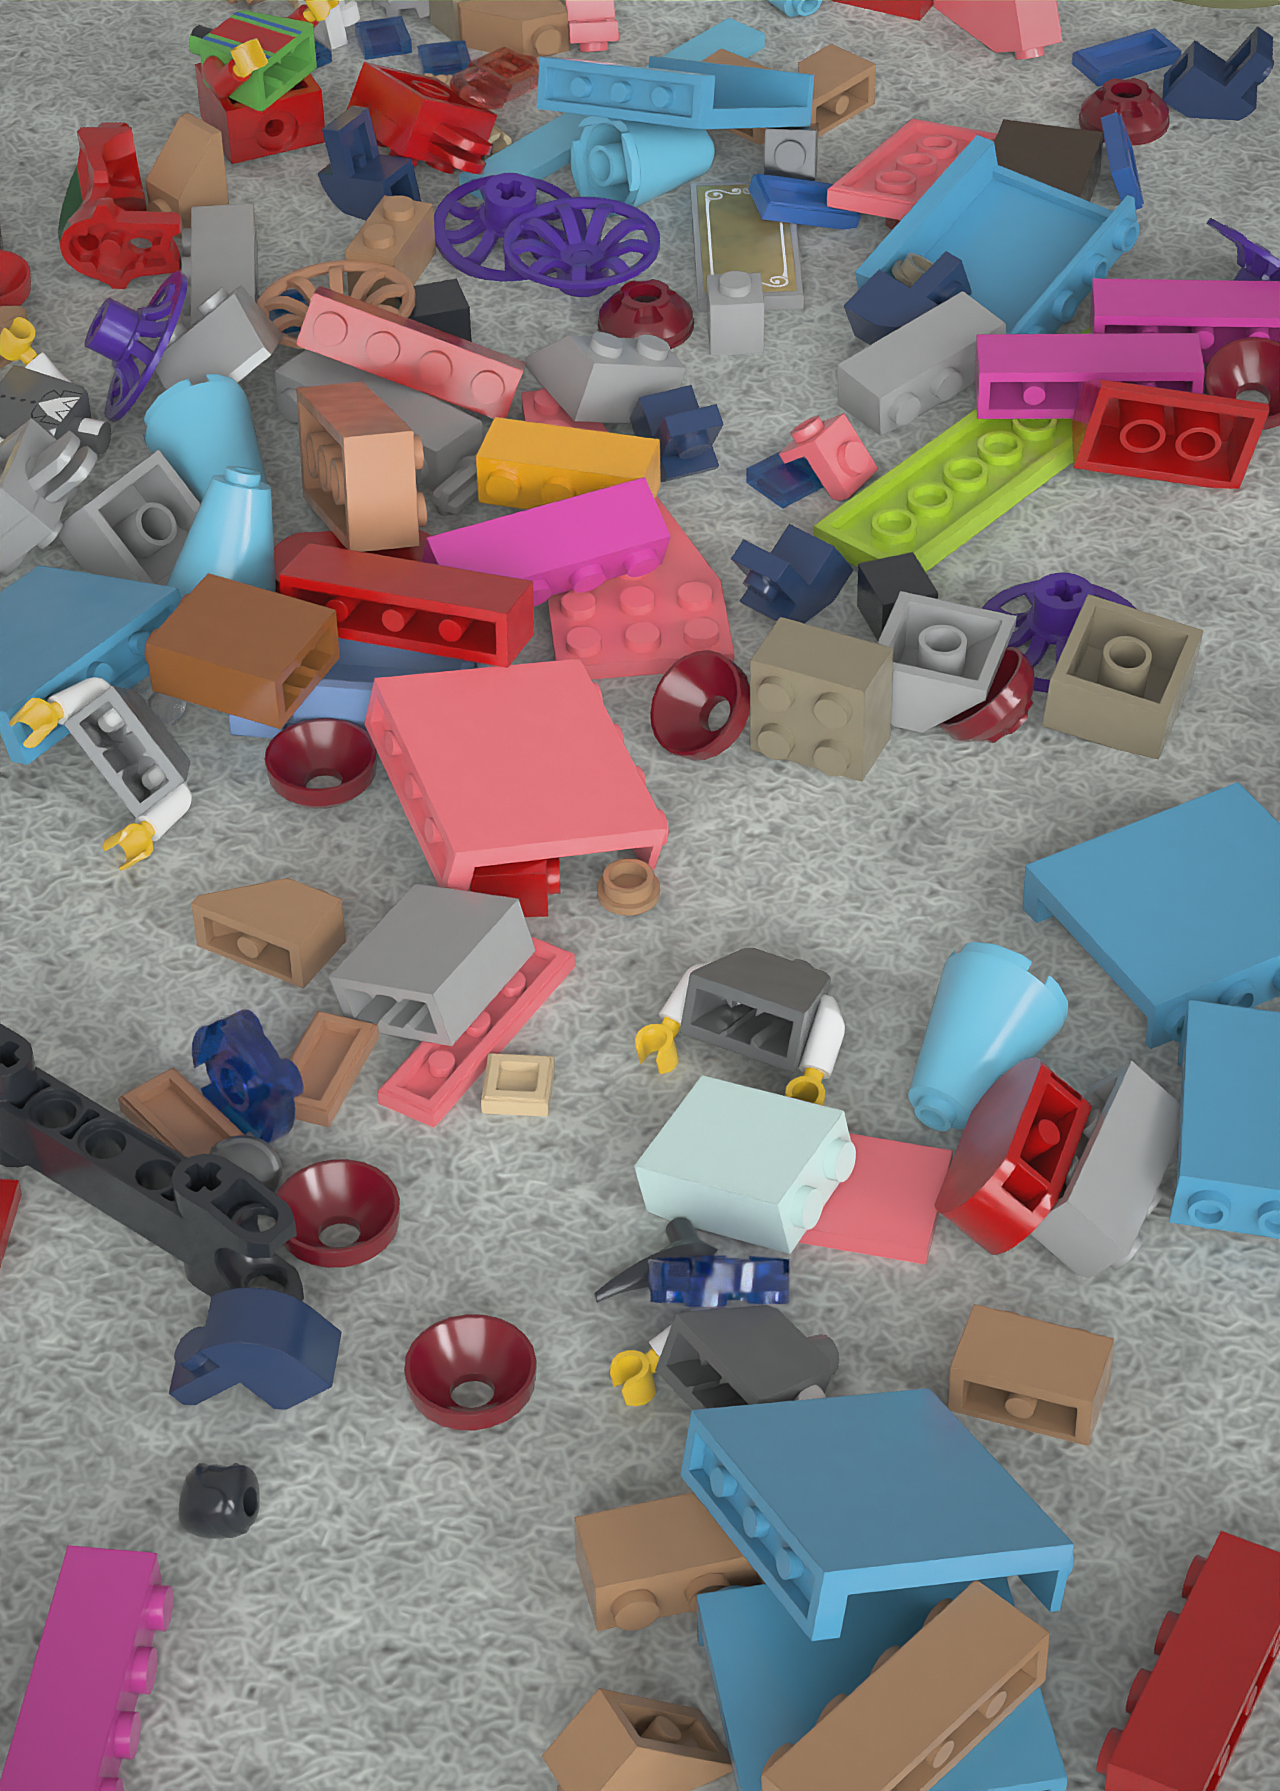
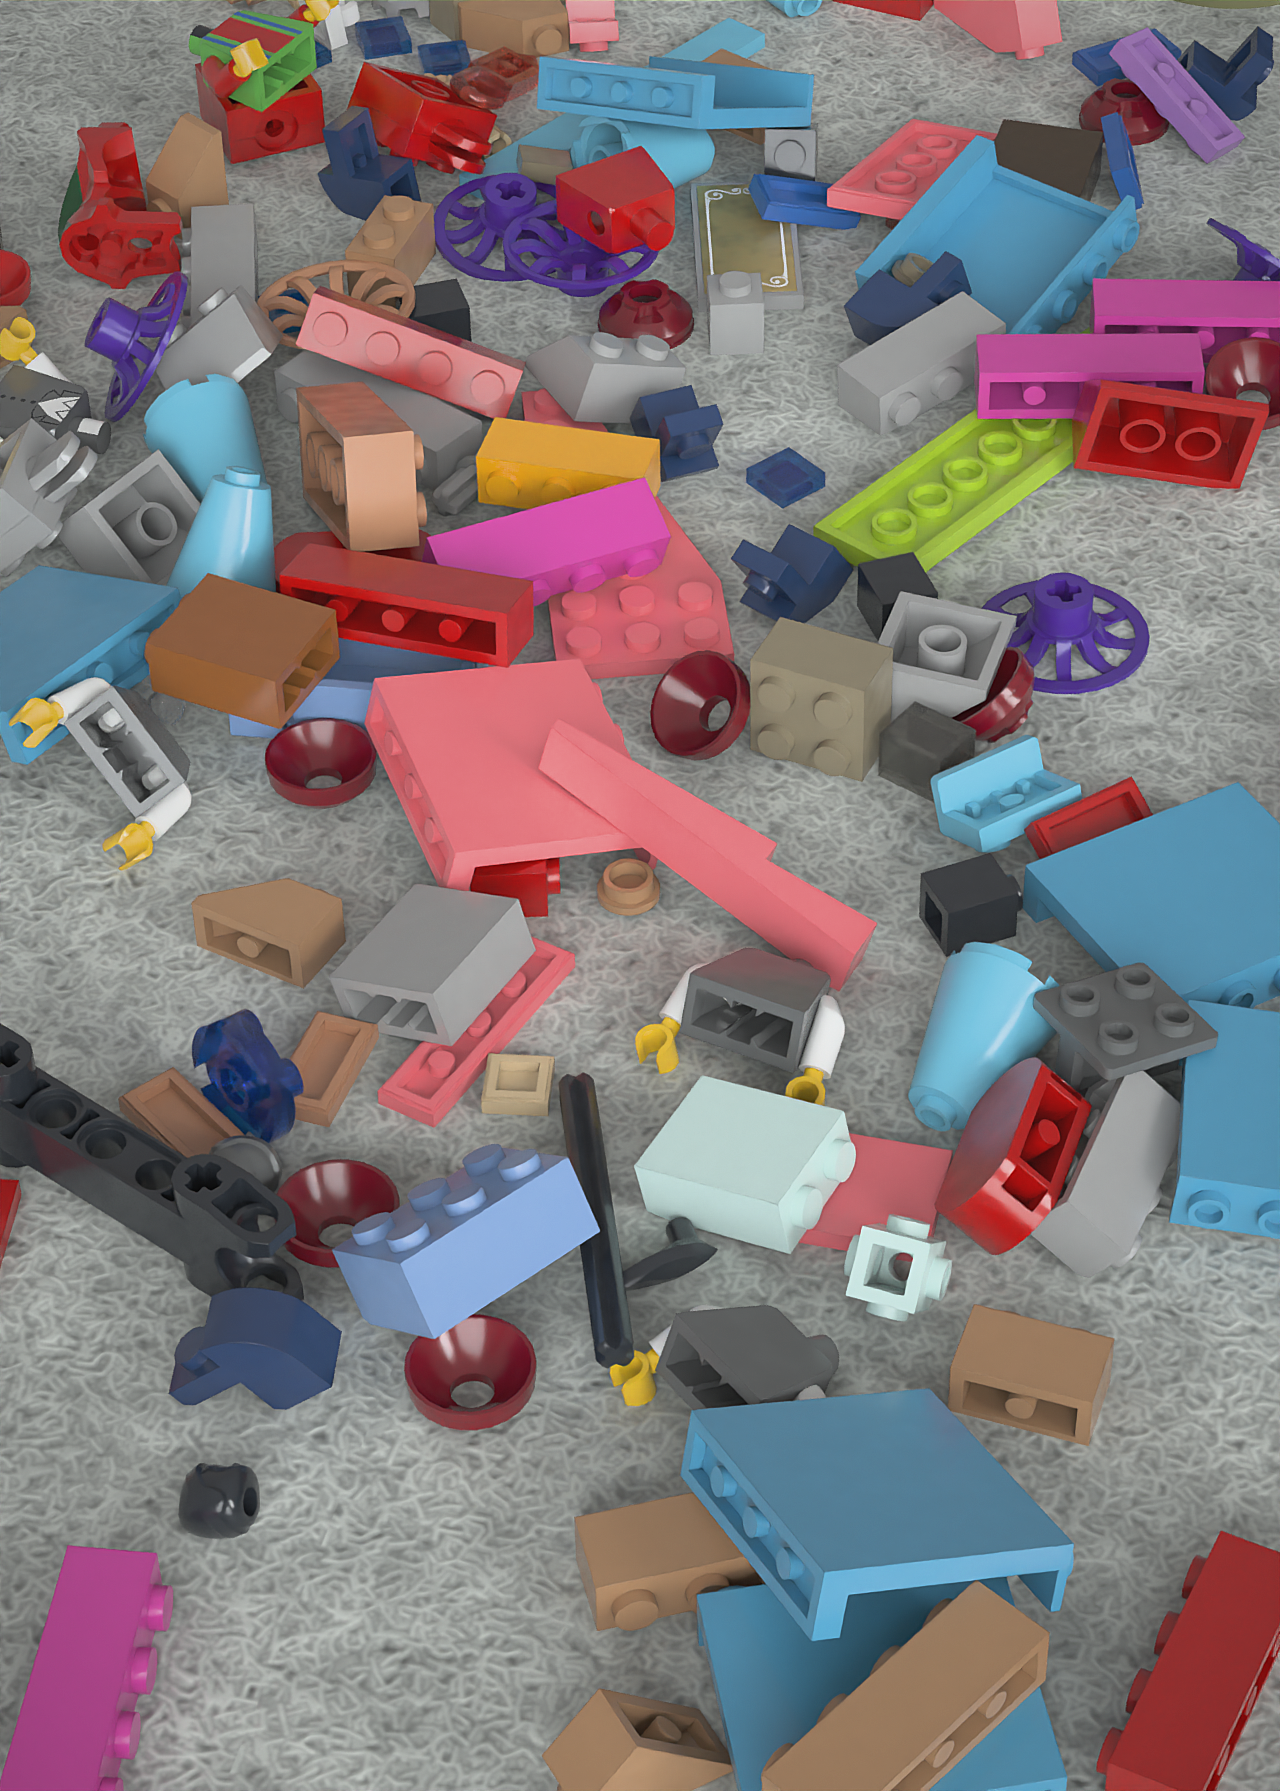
(465, 1239): none -> brick
(542, 163): none -> dark tan tile
(601, 1252): none -> black axle
(618, 202): none -> red torso
(710, 853): none -> coral slope
(716, 1279): clear blue plate -> none
(833, 454): coral bracket -> none
(841, 86): medium nougat slope -> none
(872, 1270): none -> light aqua brick
(921, 746): none -> clear smoke brick
(969, 903): none -> black brick
(999, 795): none -> medium azure bracket
(1088, 818): none -> red tile
(1121, 1026): none -> dark grey bracket
(1122, 677): dark tan brick -> none
(1176, 95): none -> medium lavender plate

